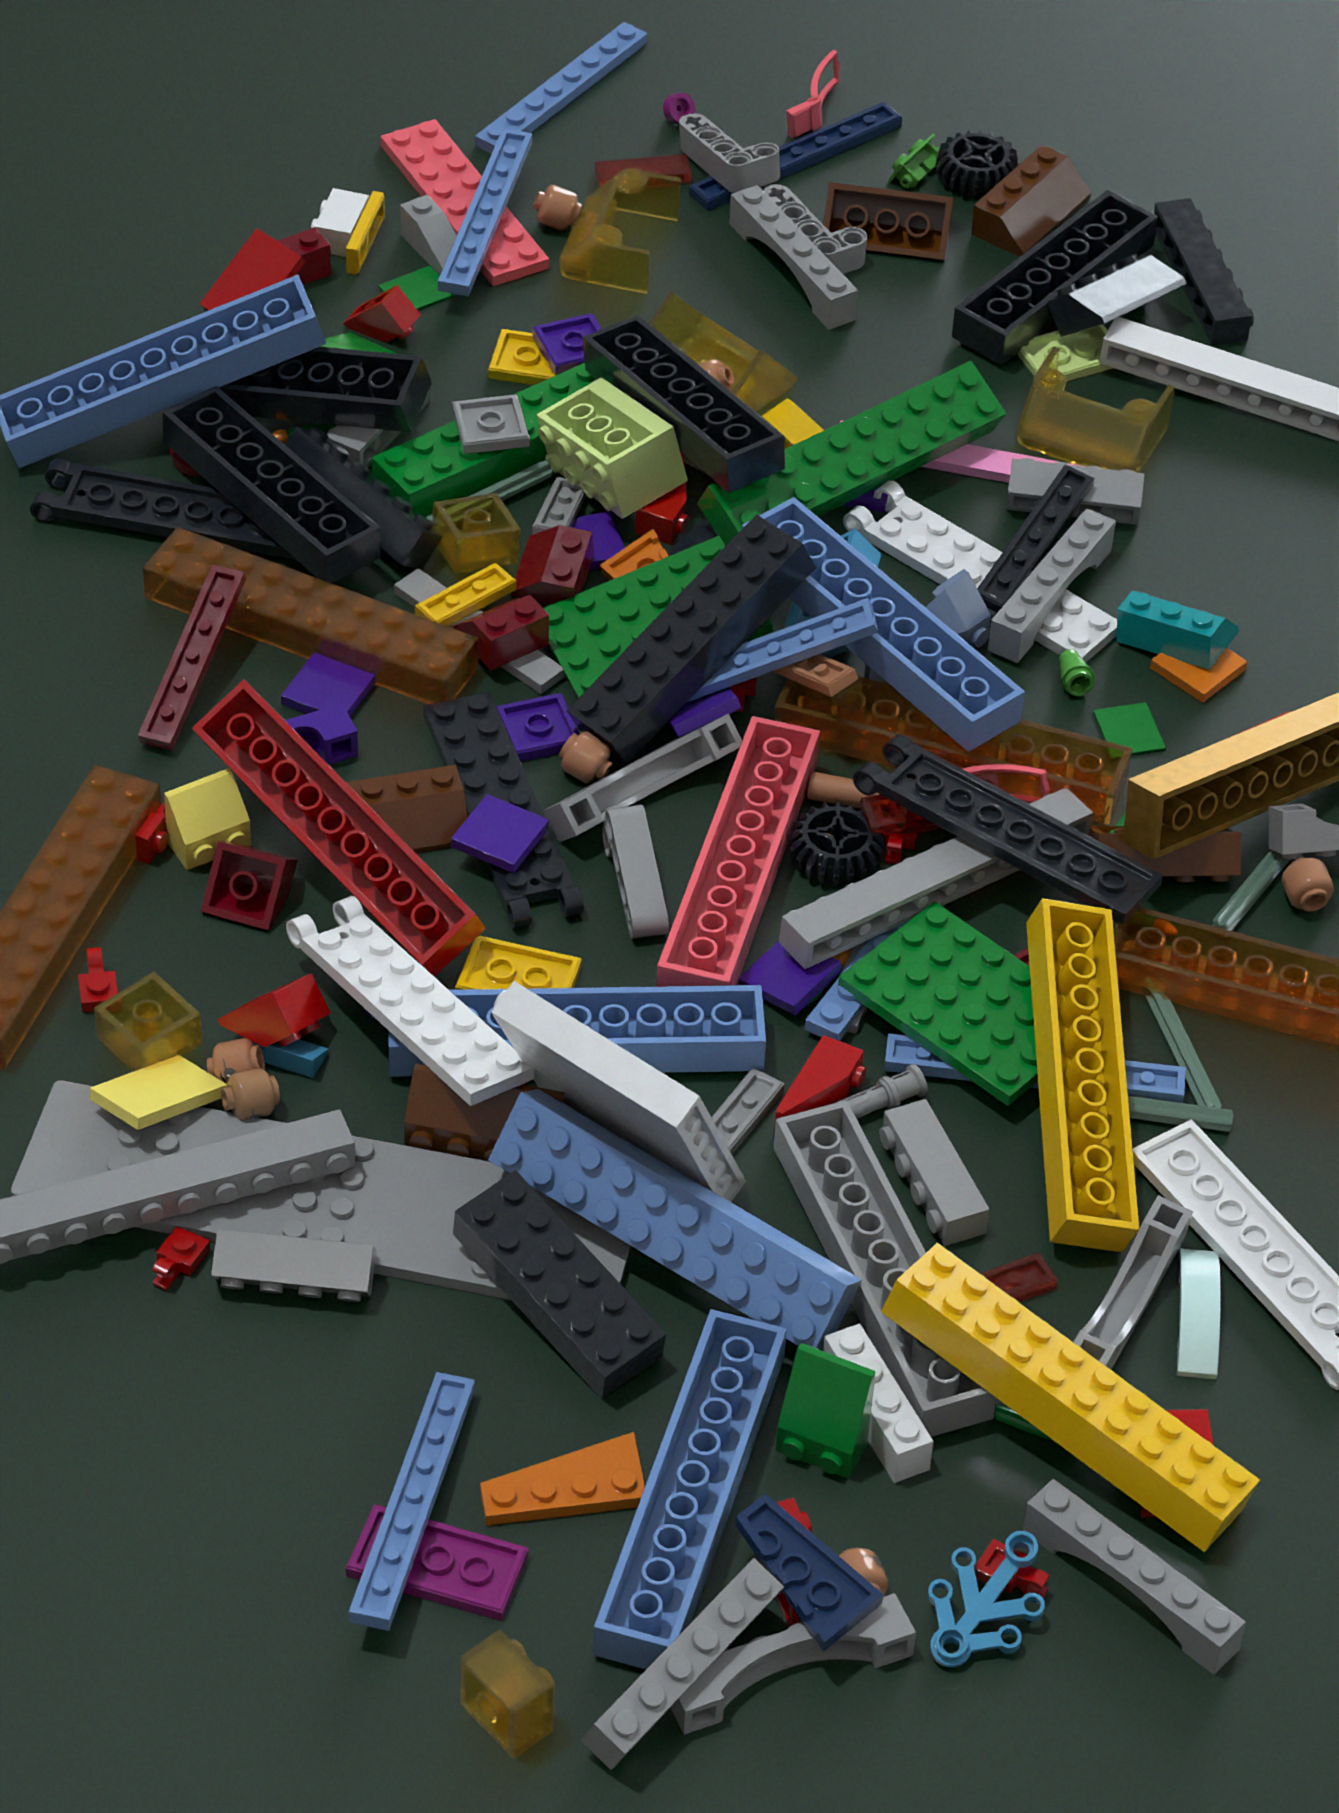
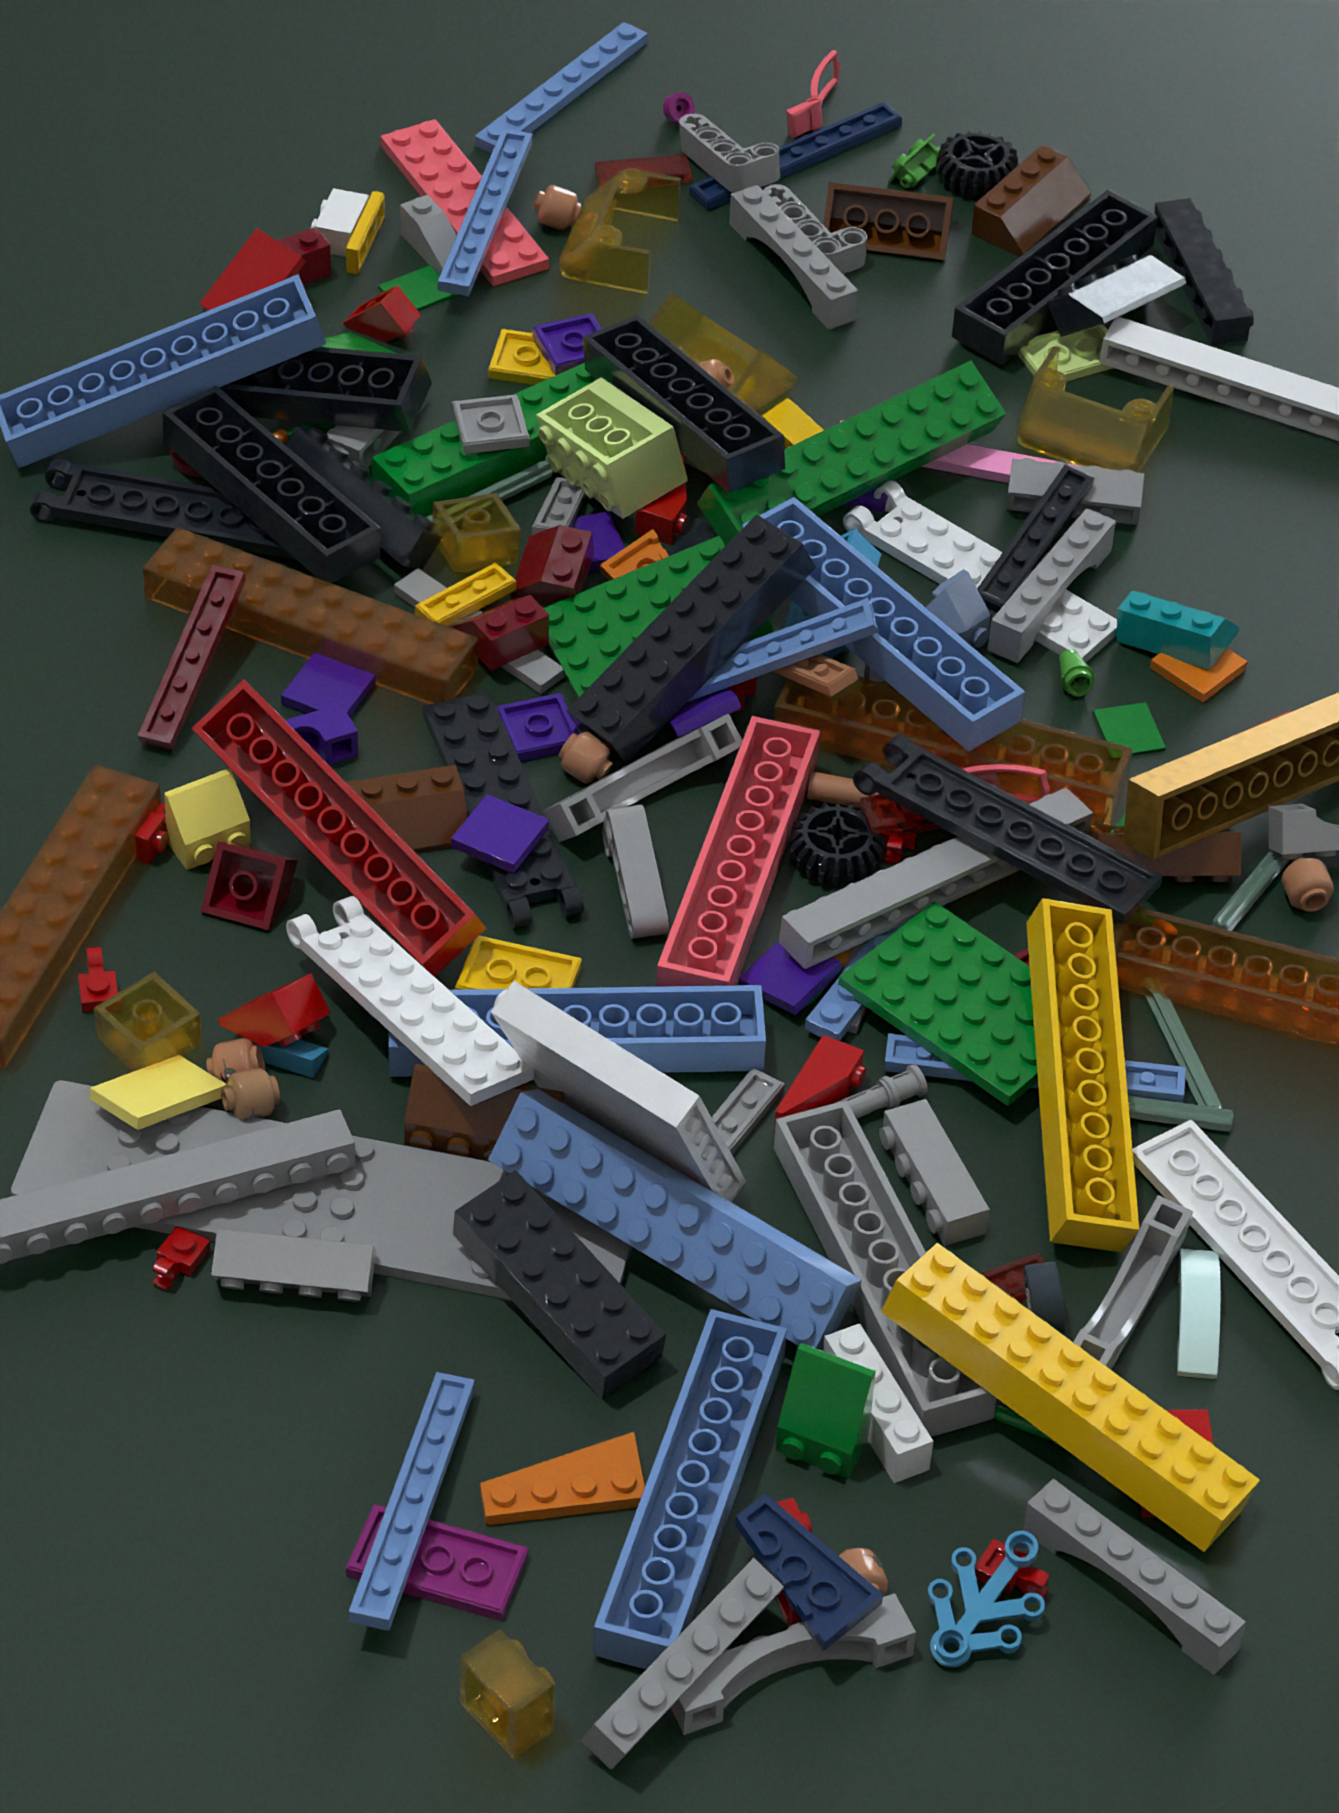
(1045, 1294): none -> black wheel

